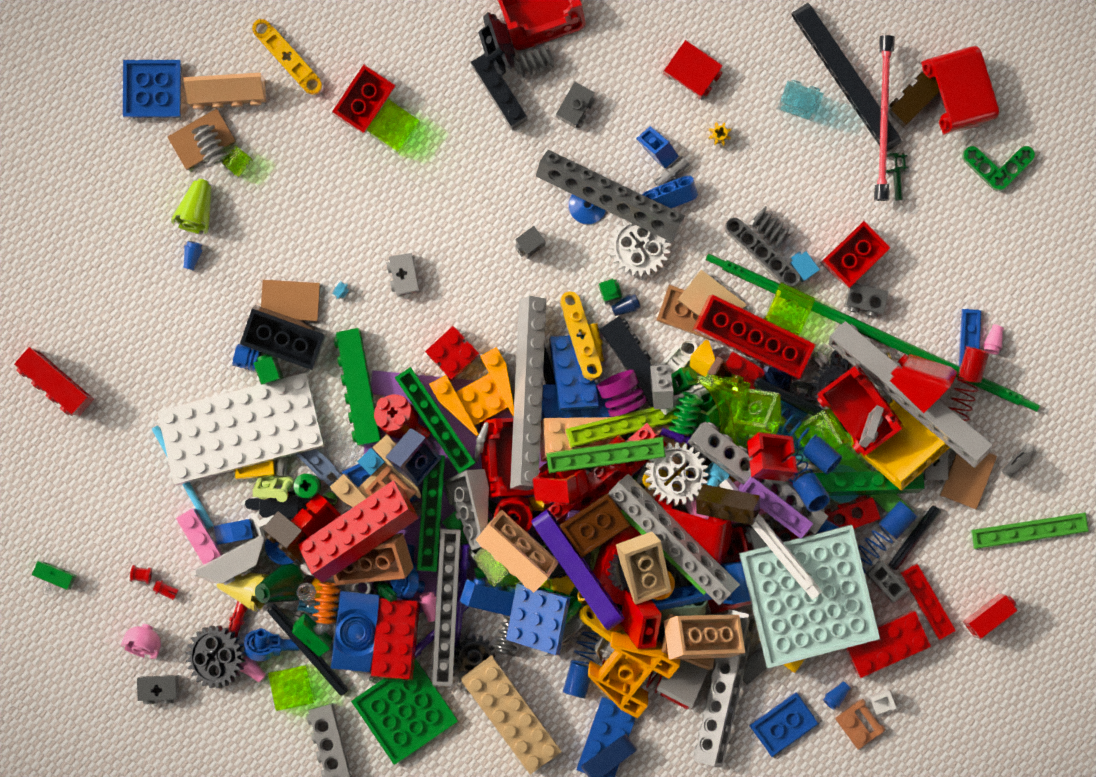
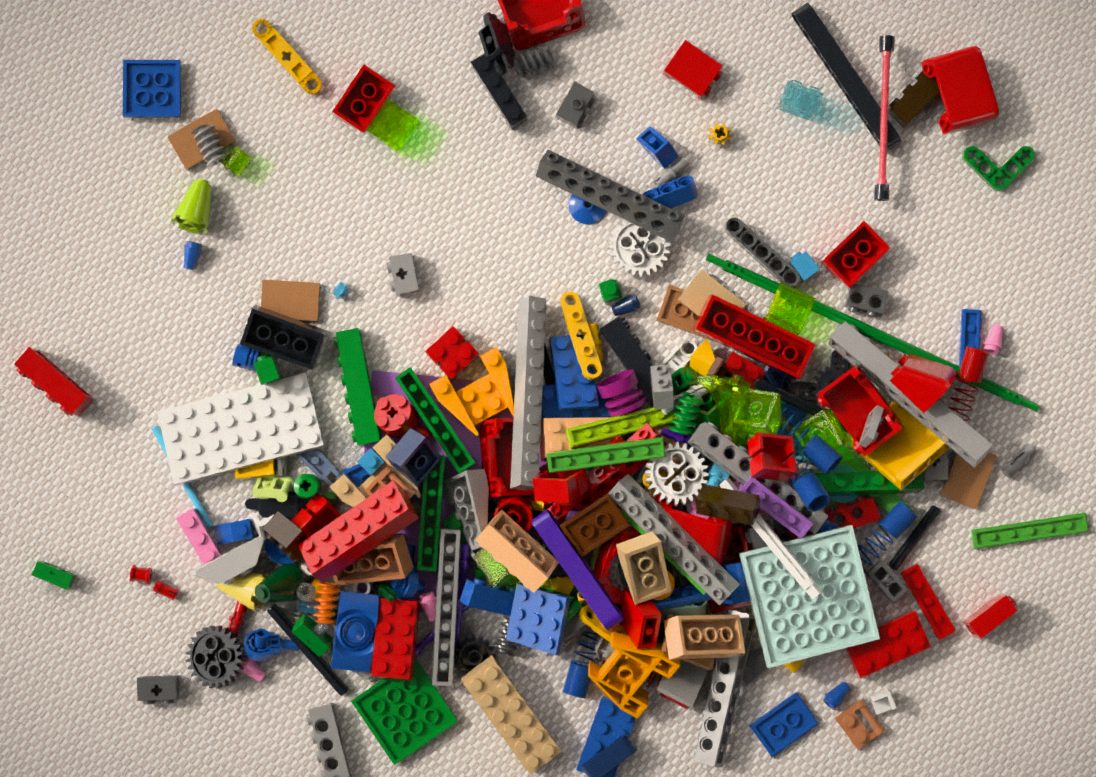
(142, 641): bright pink cylinder -> none
(225, 90): light nougat slope -> none
(291, 687): clear neon green brick -> none
(481, 441): light grey hand -> none
(529, 242): dark grey brick -> none
(771, 227): dark grey piece -> none
(820, 360): light grey bush -> none
(897, 175): dark green piece -> none

